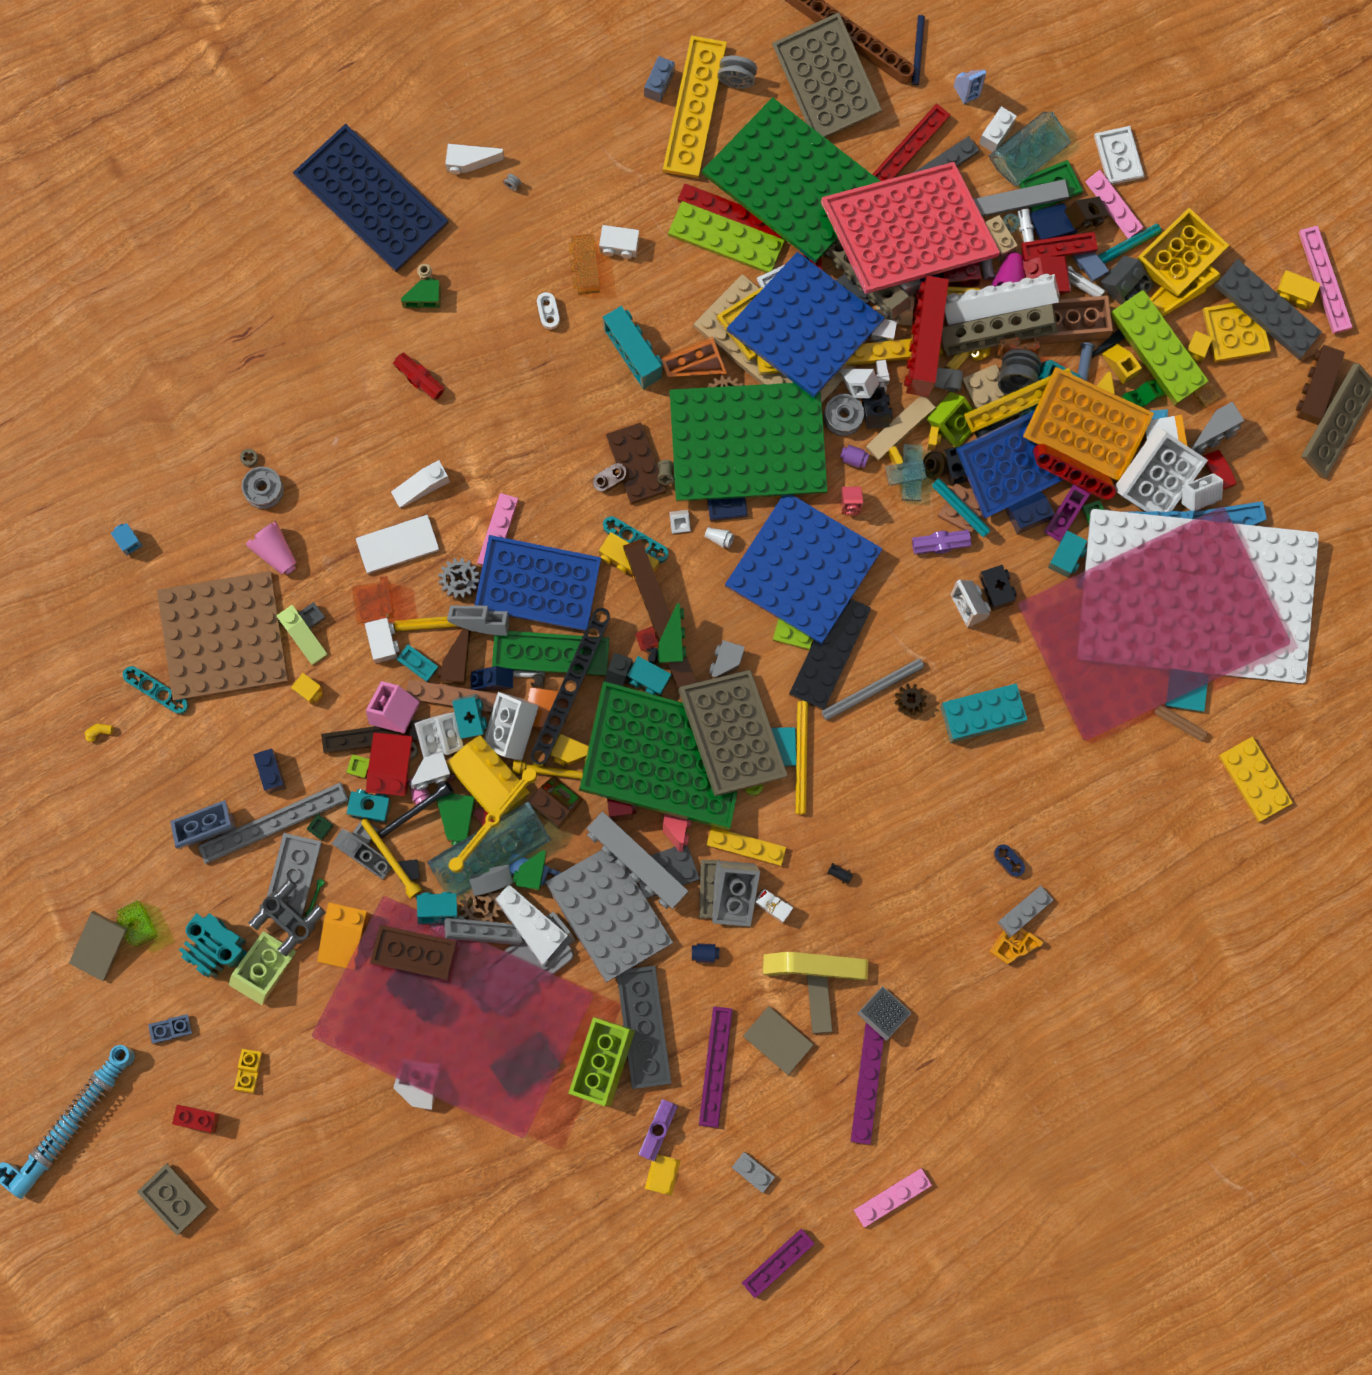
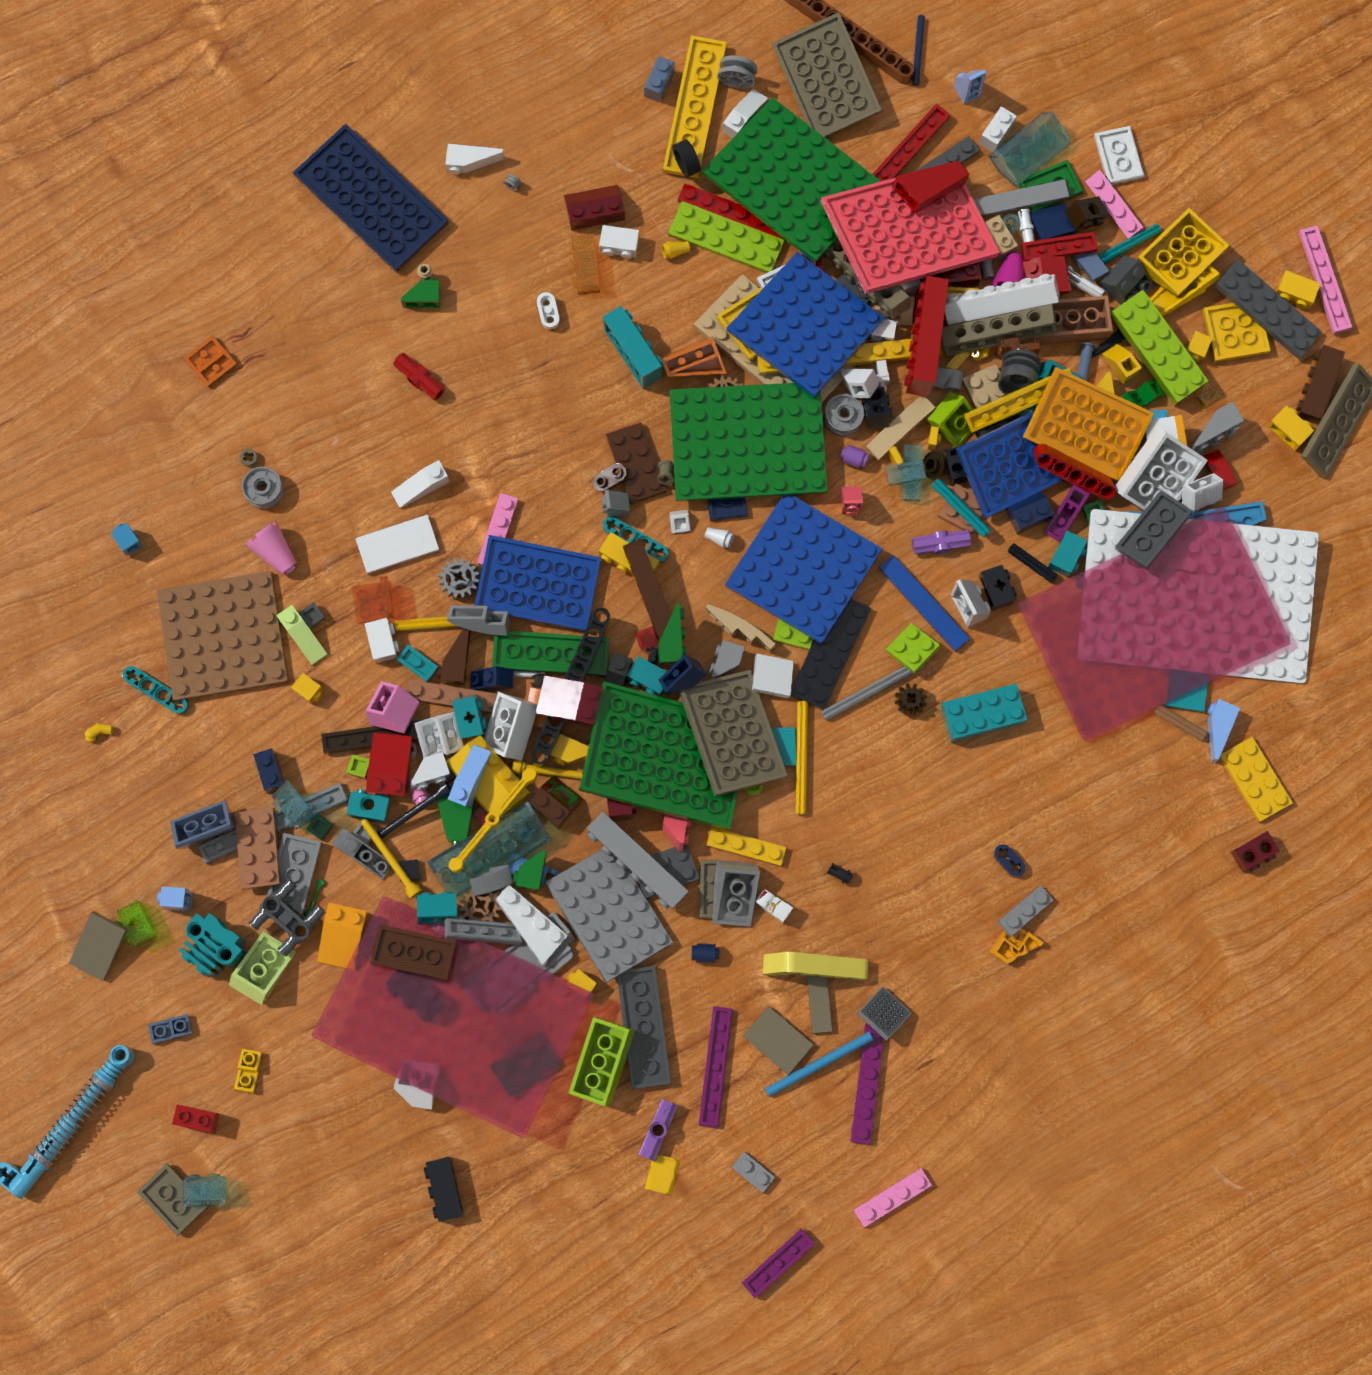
(175, 899): none -> light blue brick
(204, 1190): none -> clear light blue brick
(209, 361): none -> orange slope
(257, 848): none -> nougat plate
(293, 806): none -> clear light blue slope
(443, 1189): none -> black brick
(470, 776): none -> light blue slope
(569, 700): none -> slope
(581, 980): none -> yellow brick
(594, 207): none -> dark red slope
(616, 504): none -> light grey slope
(674, 249): none -> yellow cone
(682, 675): none -> dark blue slope
(686, 158): none -> black tyre
(734, 624): none -> tan slope
(743, 112): none -> white slope
(772, 675): none -> white tile
(819, 1064): none -> dark azure piece
(913, 648): none -> lime plate
(924, 603): none -> blue tile
(929, 185): none -> red slope
(1032, 563): none -> black axle
(1153, 530): none -> dark grey plate
(1219, 726): none -> light blue slope
(1253, 848): none -> dark red brick
(1291, 427): none -> yellow brick

